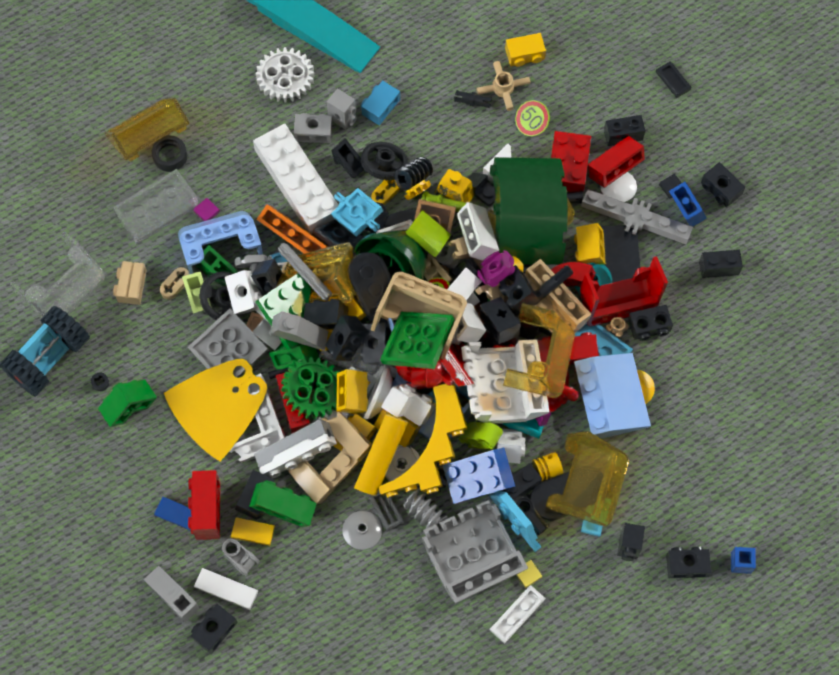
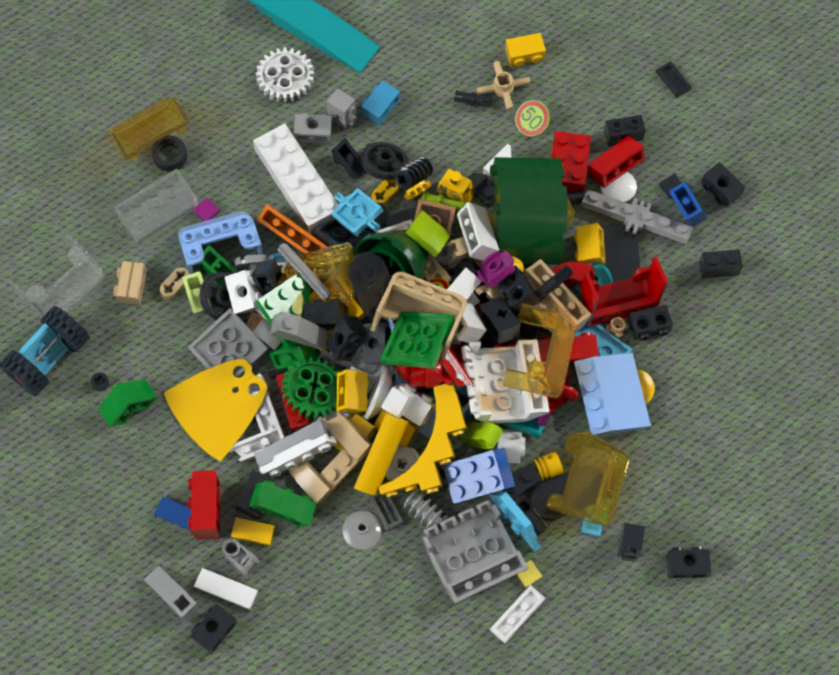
(743, 560): blue brick -> none

